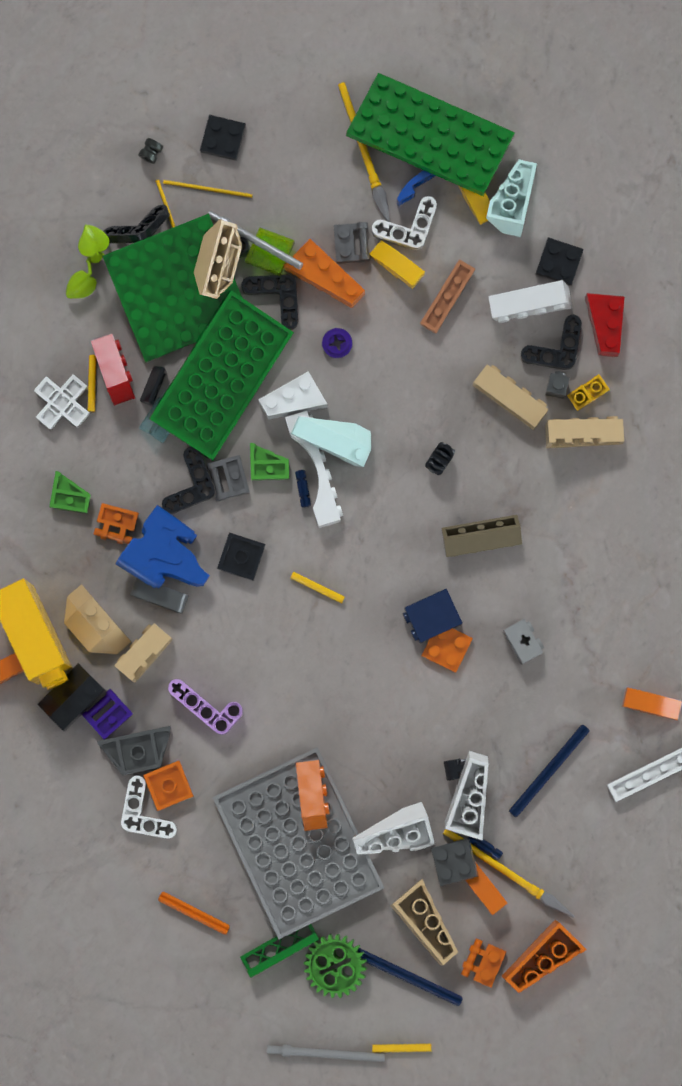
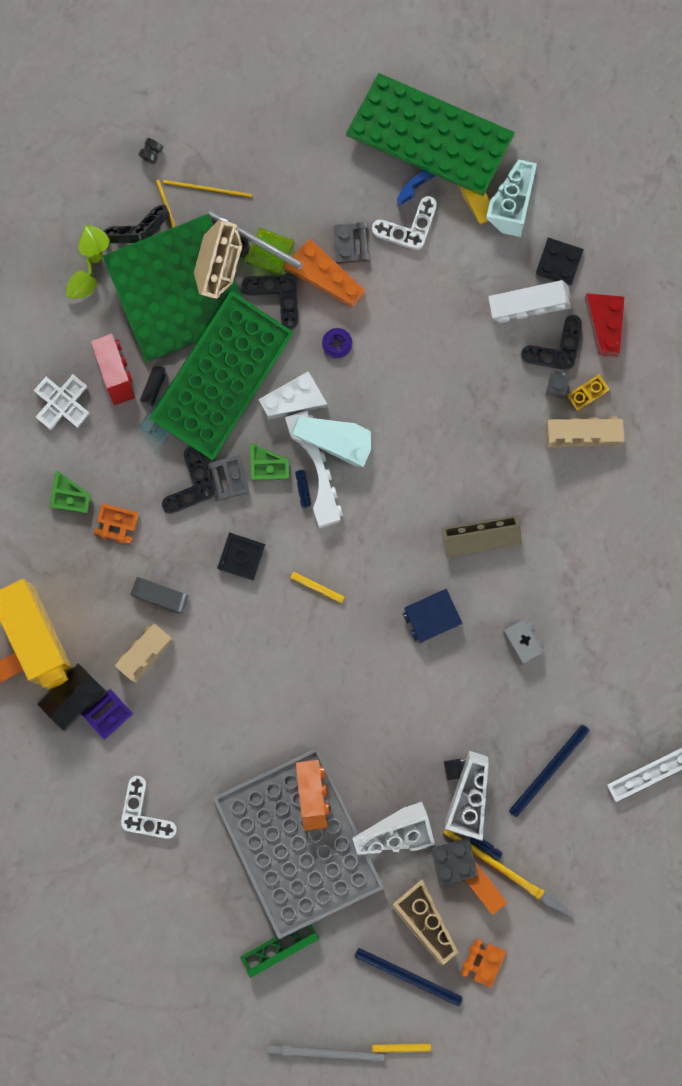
(91, 383): yellow bar -> none
(92, 624): tan wedge -> none
(138, 750): dark grey wing -> none
(161, 552): blue rock -> none
(168, 785): orange plate -> none
(194, 913): orange axle -> none
(202, 704): lavender beam -> none
(222, 137): black plate -> none
(327, 949): bright green gear -> none
(379, 194): yellow piece -> none
(397, 264): yellow slope -> none
(440, 458): black gear -> none
(447, 296): nougat plate -> none
(447, 649): orange plate -> none
(510, 396): tan brick -> none
(543, 956): orange wedge -> none
(651, 703): orange slope -> none

